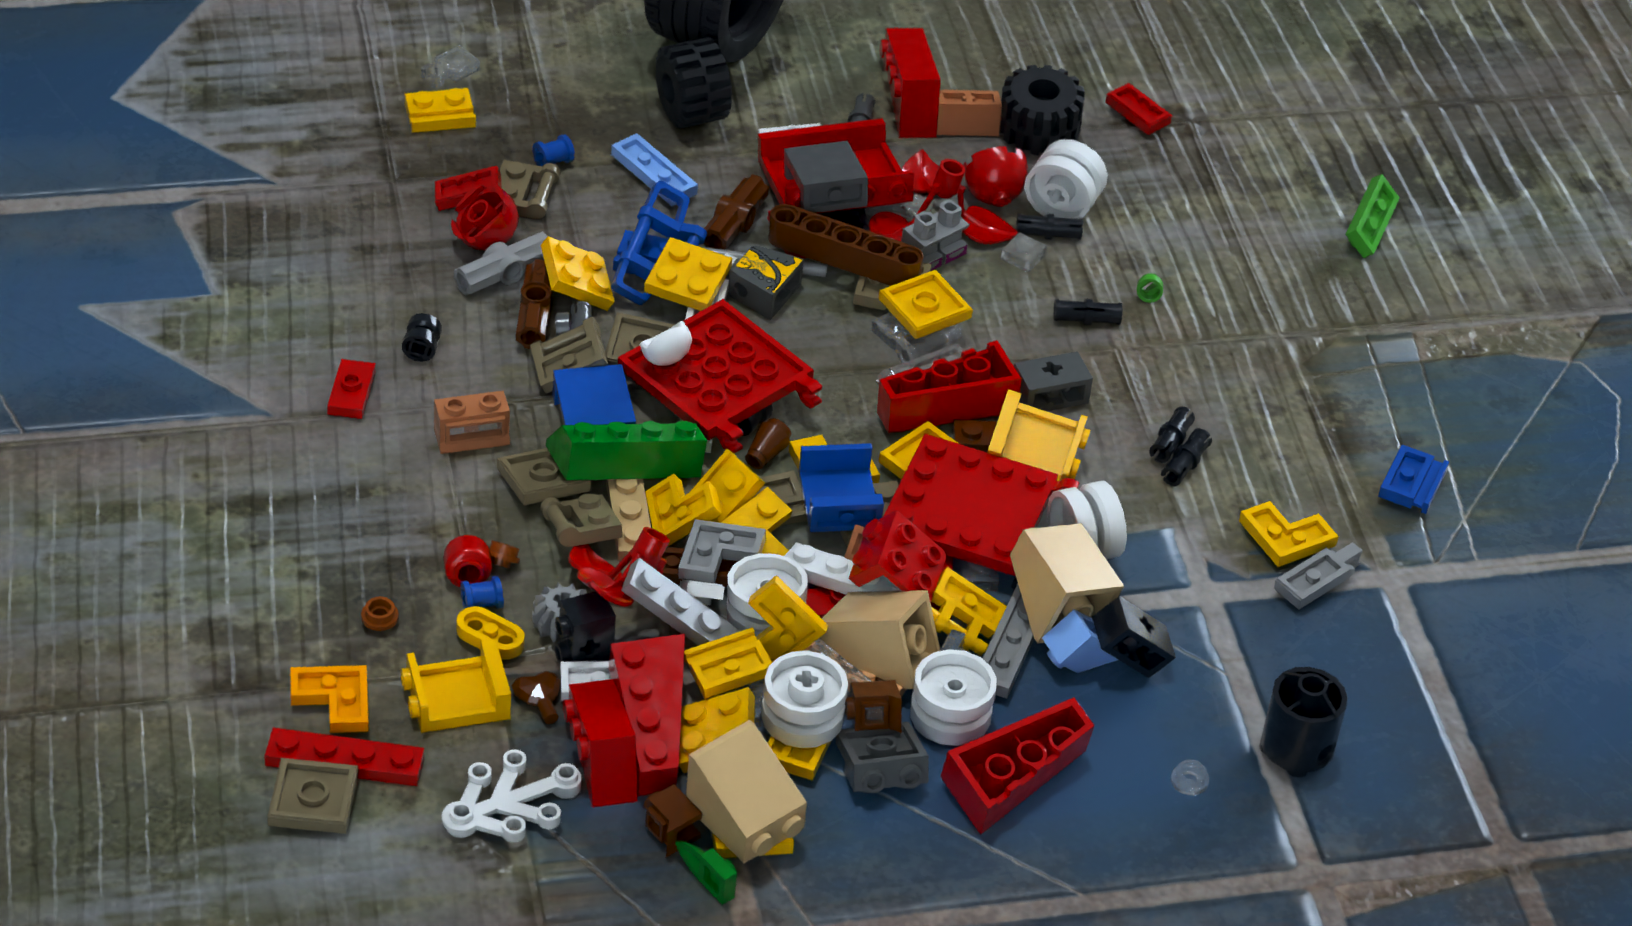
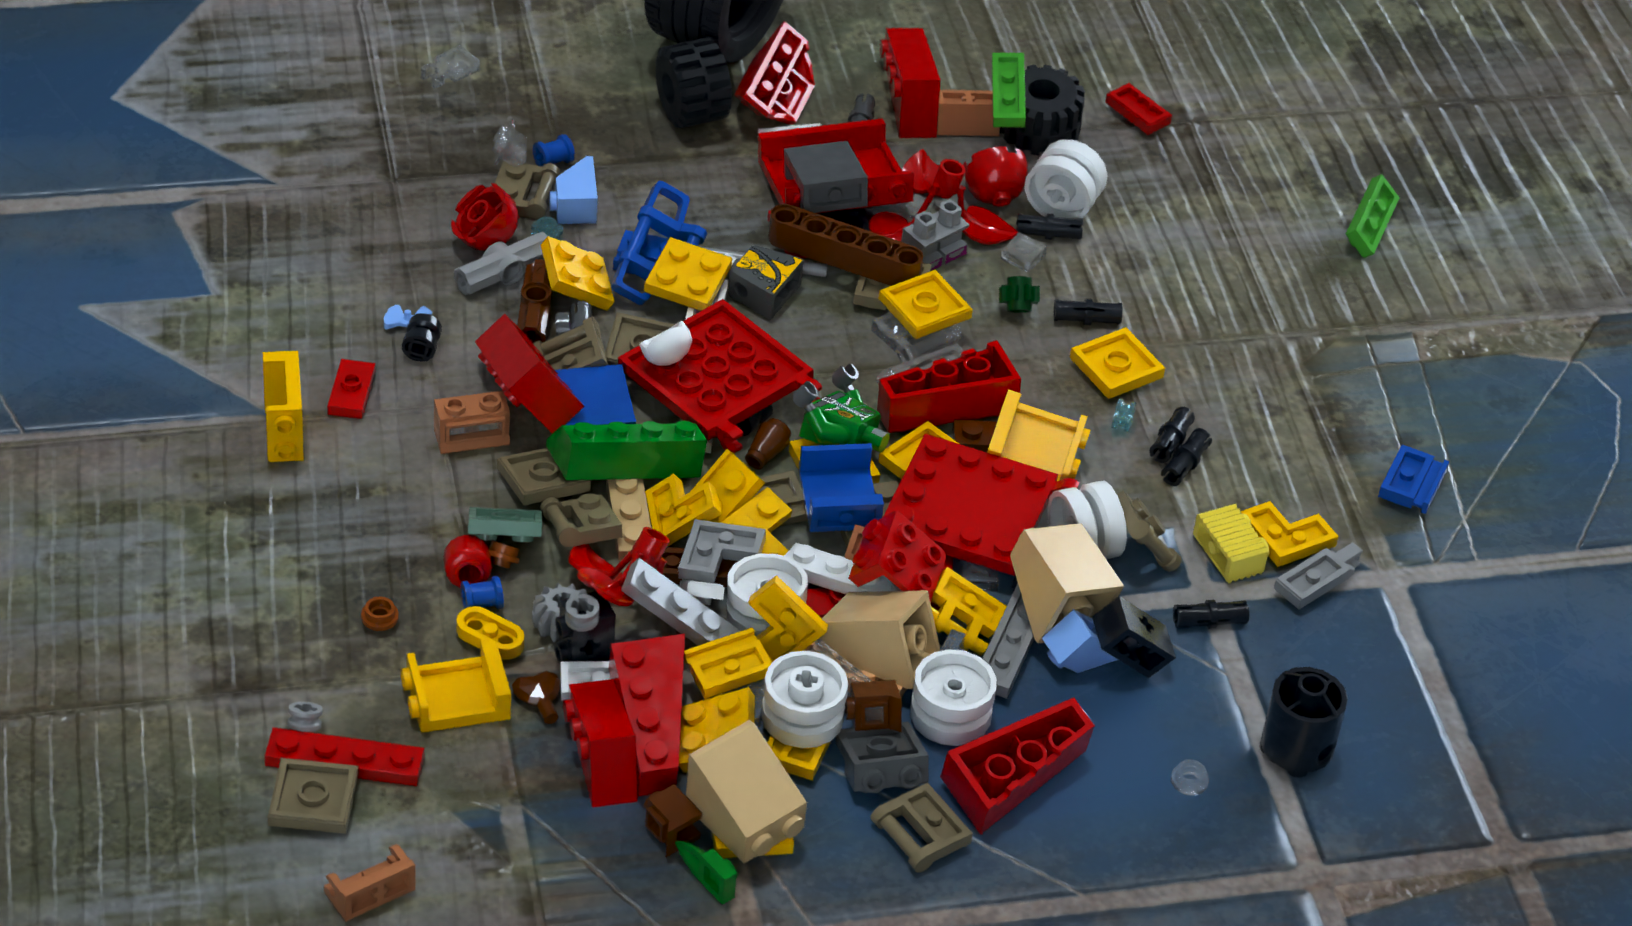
(283, 406): none -> yellow panel
(305, 716): none -> light grey bush
(337, 686): light orange plate -> none
(372, 886): none -> nougat hinge
(395, 317): none -> light blue piece
(440, 110): yellow plate -> none
(452, 189): red plate -> none
(467, 815): white plant -> none
(510, 145): none -> clear hinge
(518, 523): none -> sand green plate
(526, 374): none -> red wedge
(548, 226): none -> clear light blue plate
(575, 194): none -> light blue slope
(578, 621): none -> light grey bush
(651, 166): light blue plate -> none
(735, 212): reddish brown piece -> none
(779, 77): none -> red wedge
(839, 416): none -> green torso
(930, 819): none -> dark tan plate
(1008, 90): none -> bright green plate
(1019, 294): none -> dark green gear
(1054, 381): dark grey brick -> none
(1117, 363): none -> yellow plate
(1124, 415): none -> clear light blue bush
(1148, 531): none -> dark tan plate
(1153, 291): bright green hinge -> none
(1211, 614): none -> black pin
(1231, 542): none -> light yellow brick

